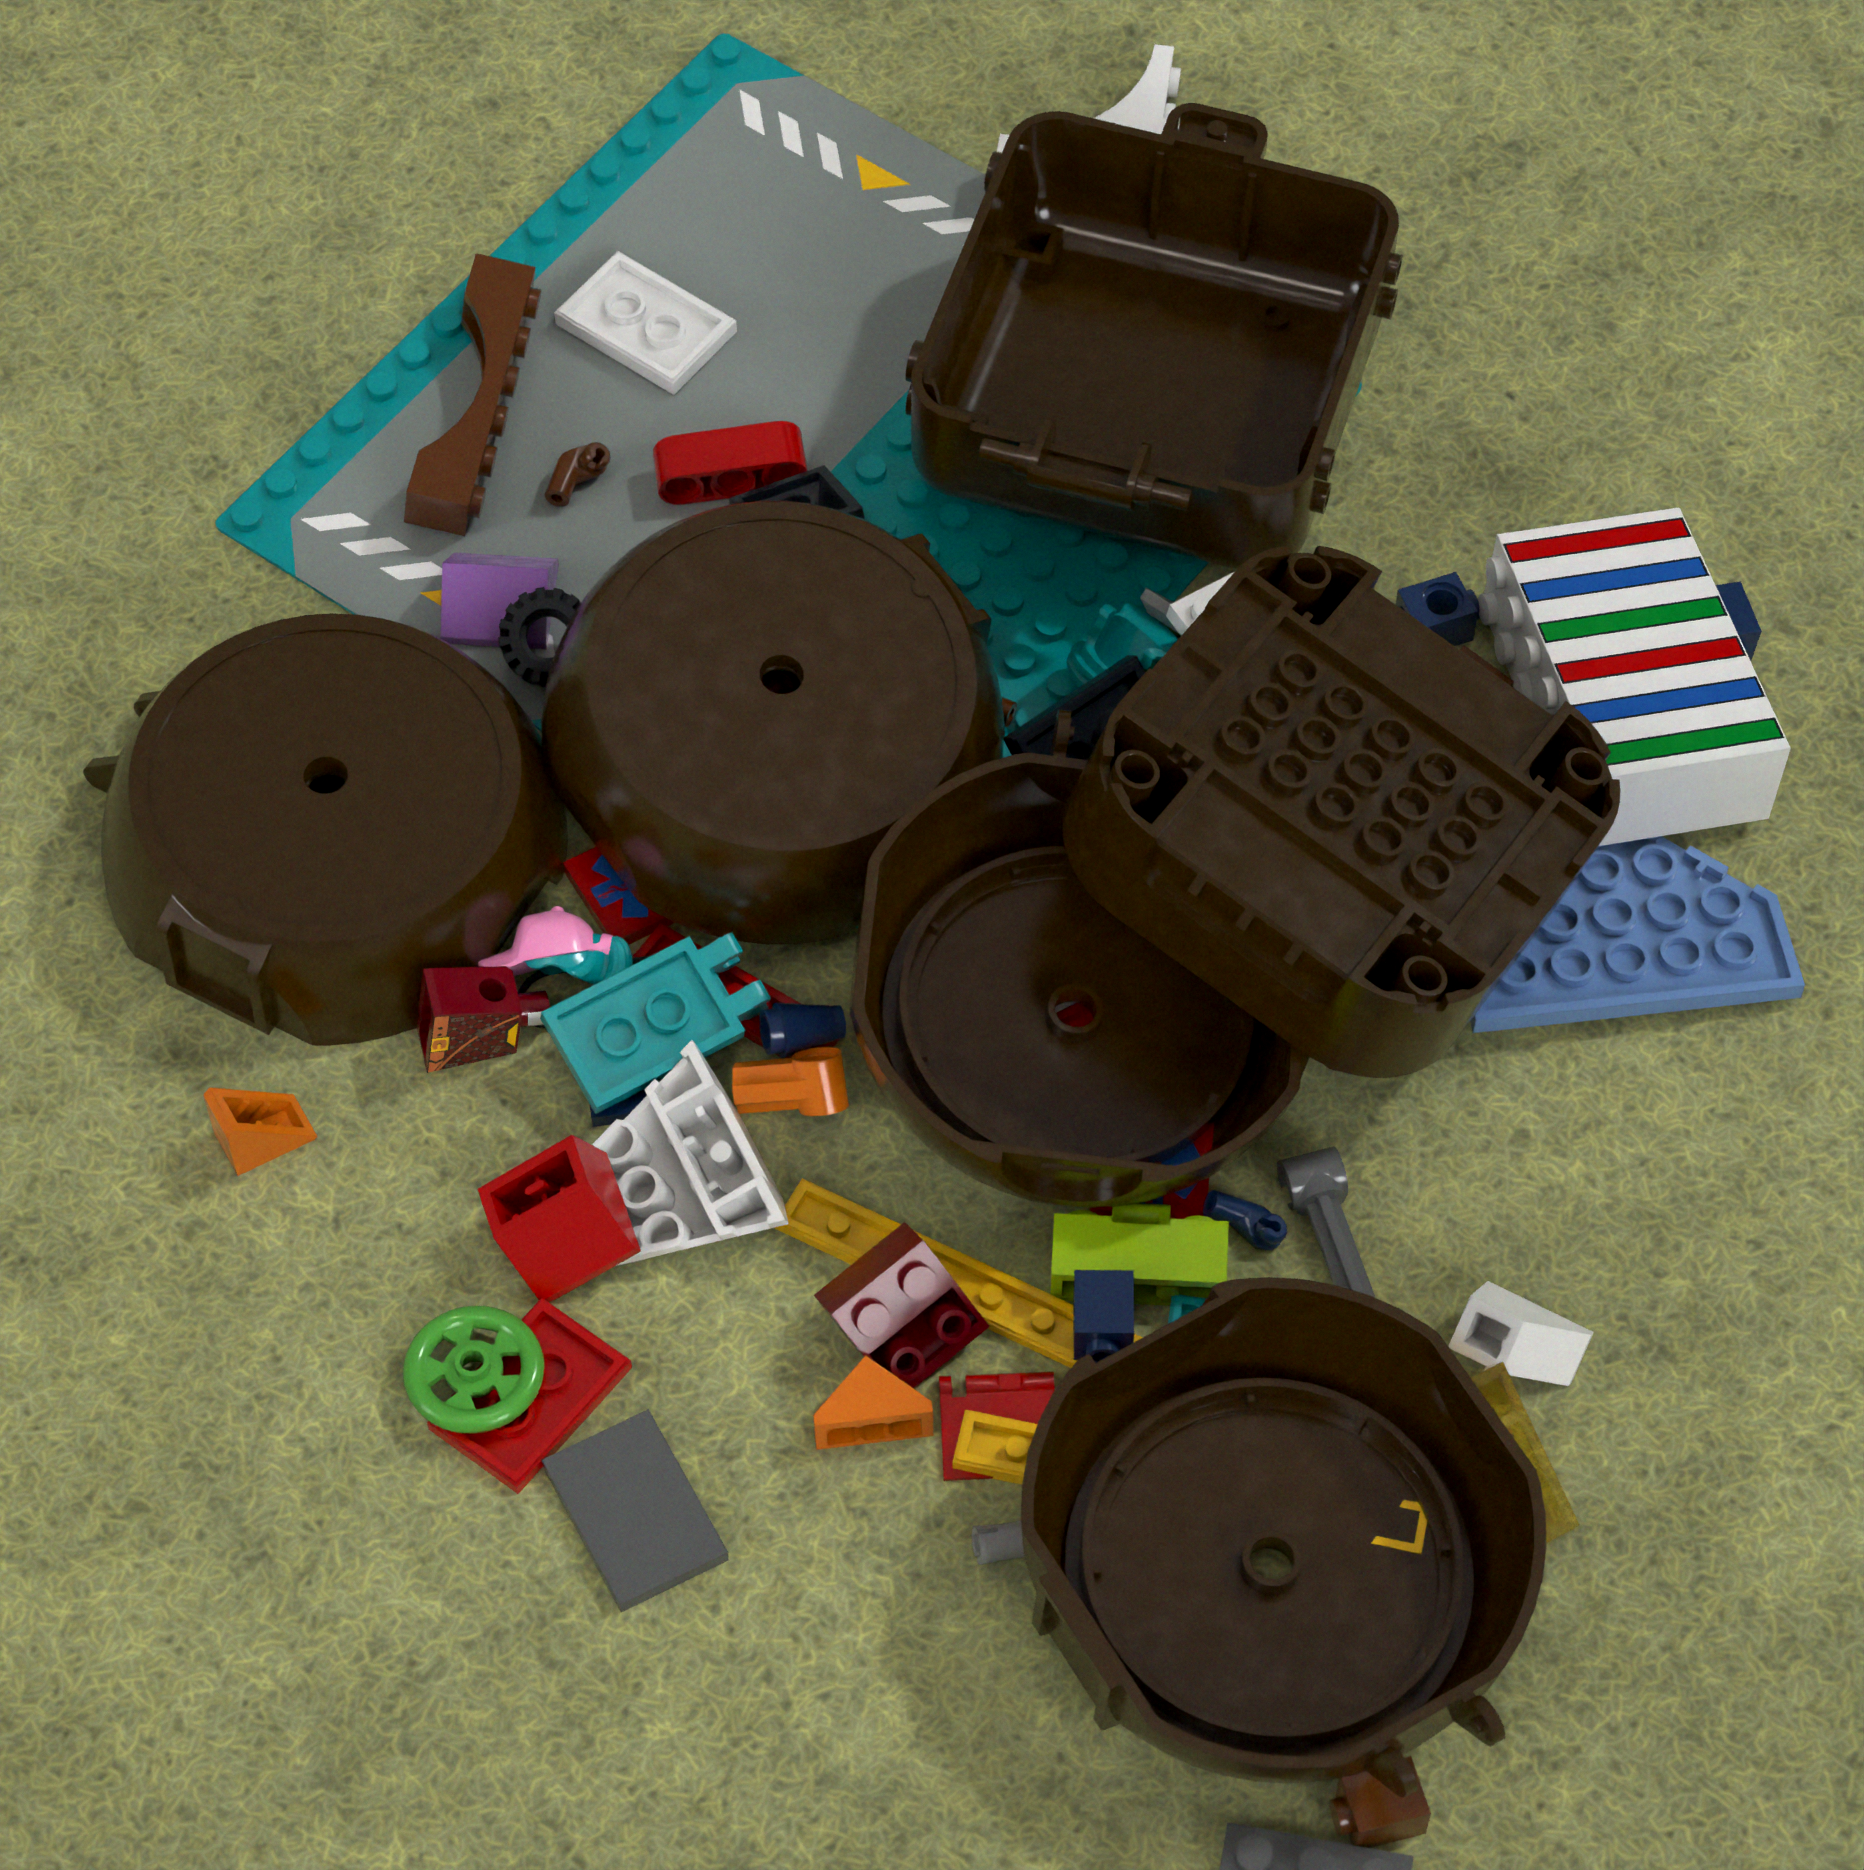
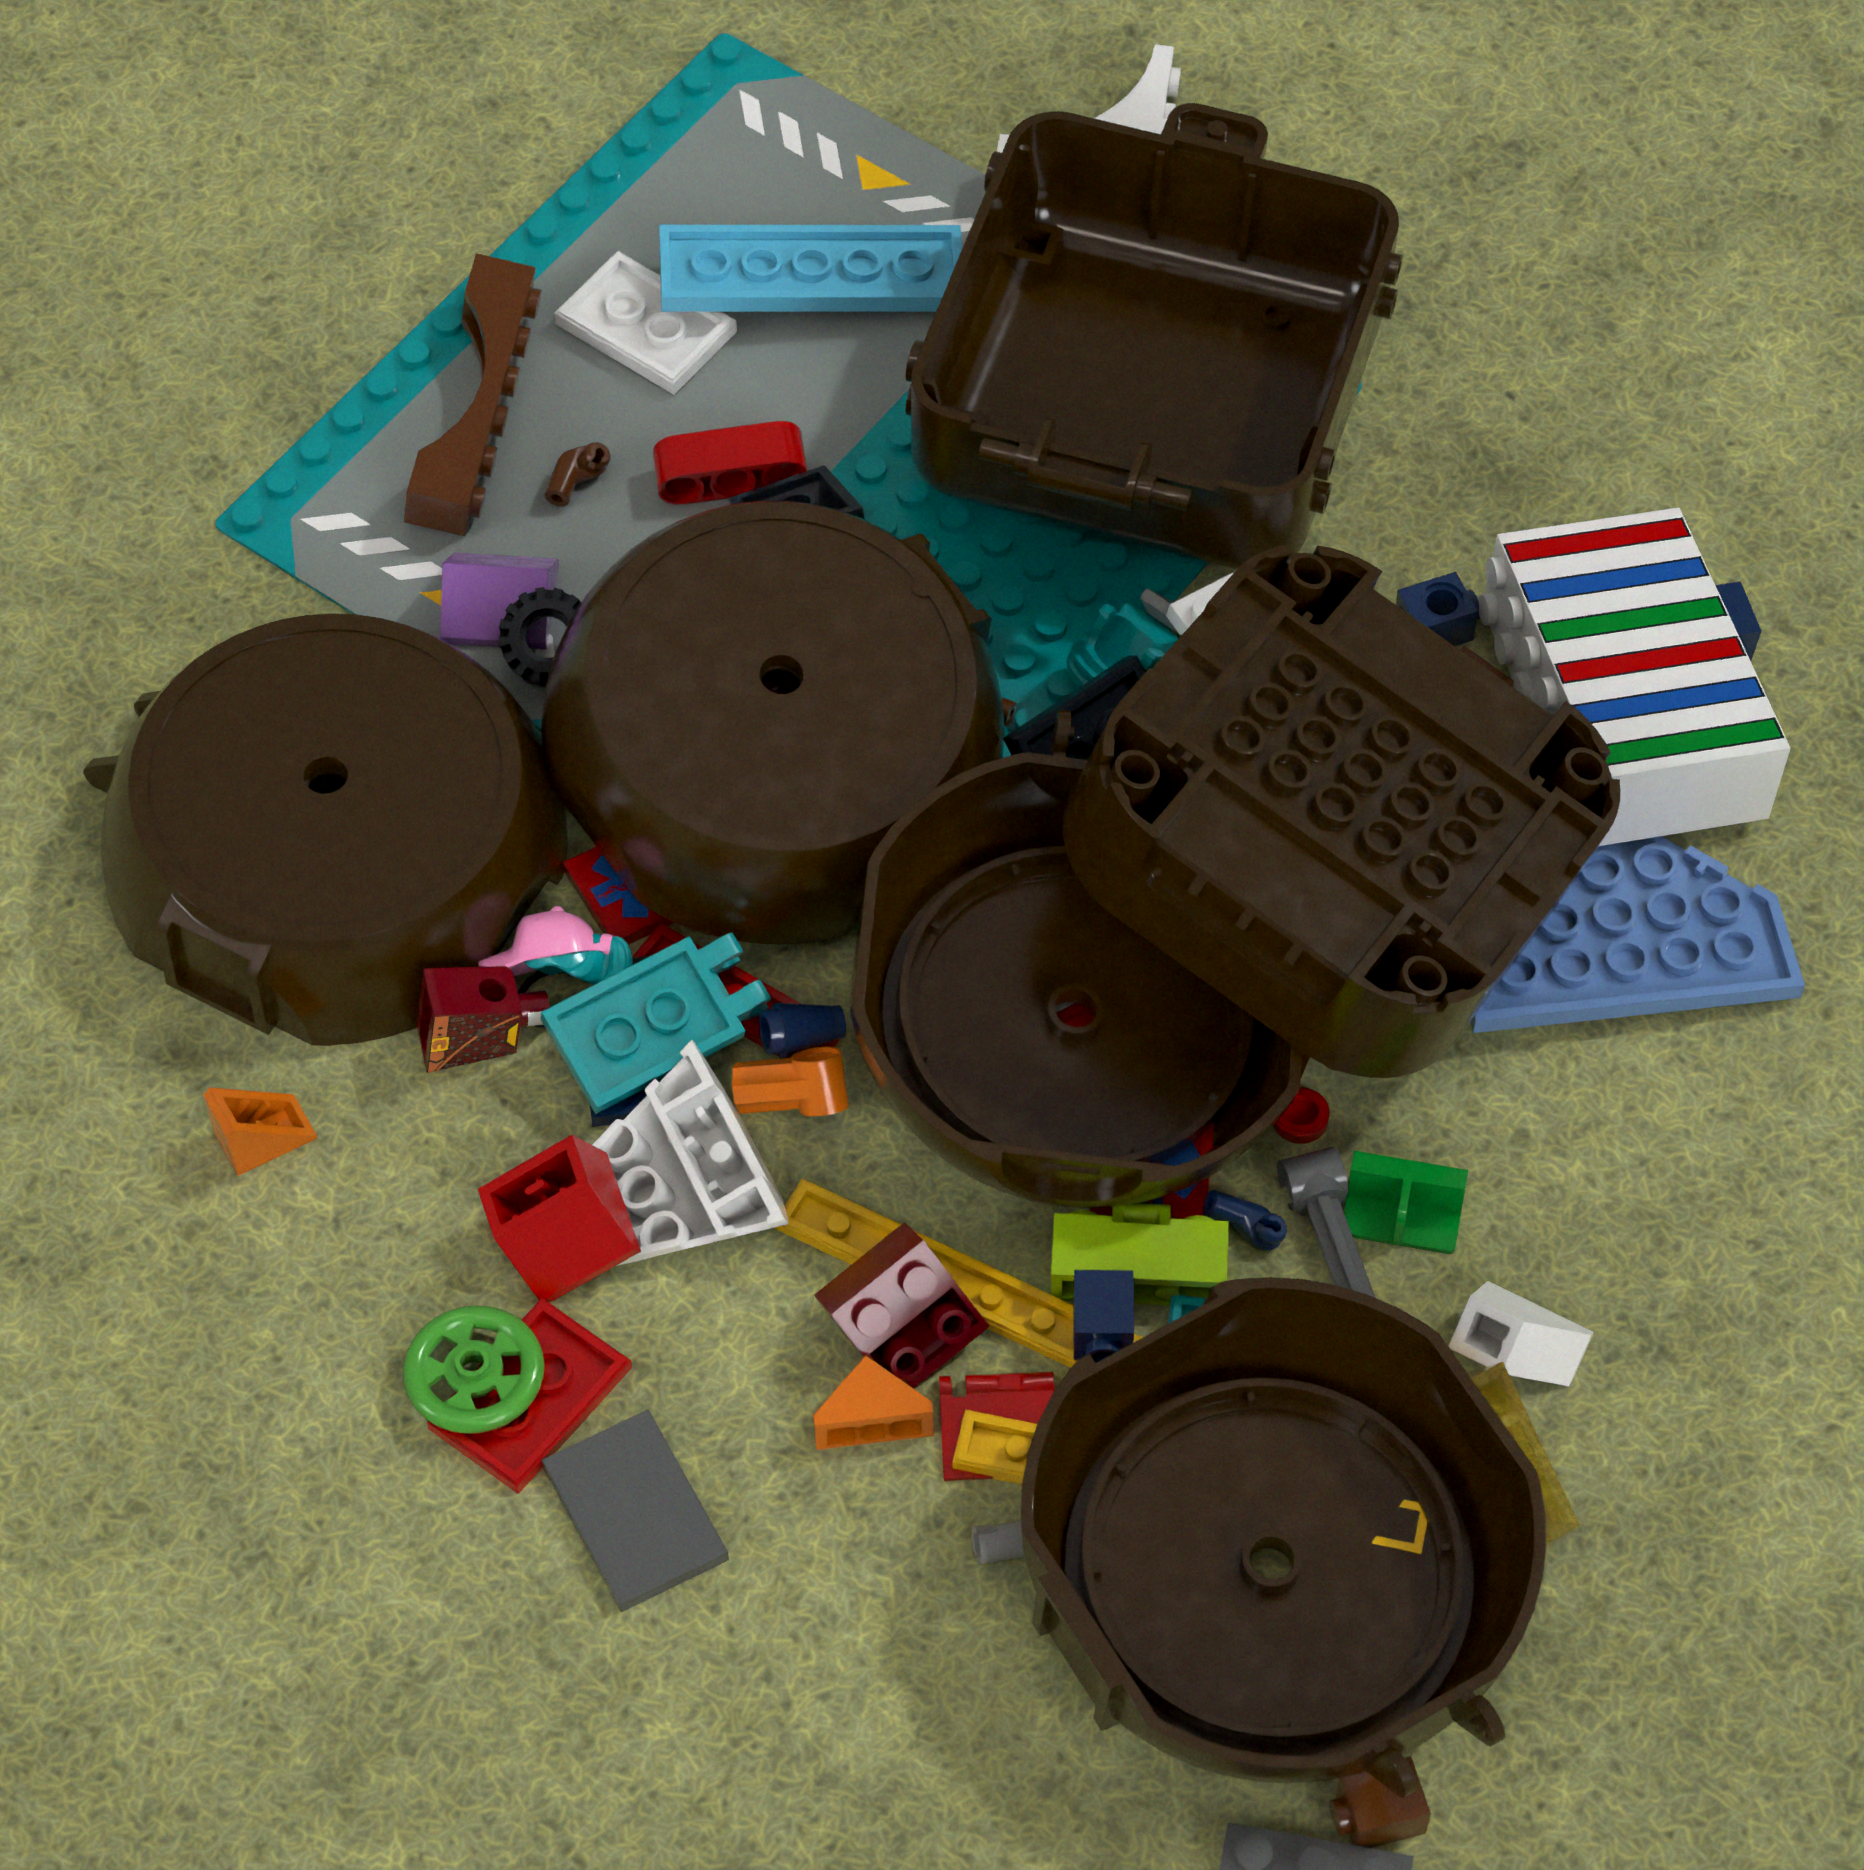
(806, 267): none -> medium azure plate
(1304, 1118): none -> red tile
(1405, 1202): none -> green panel

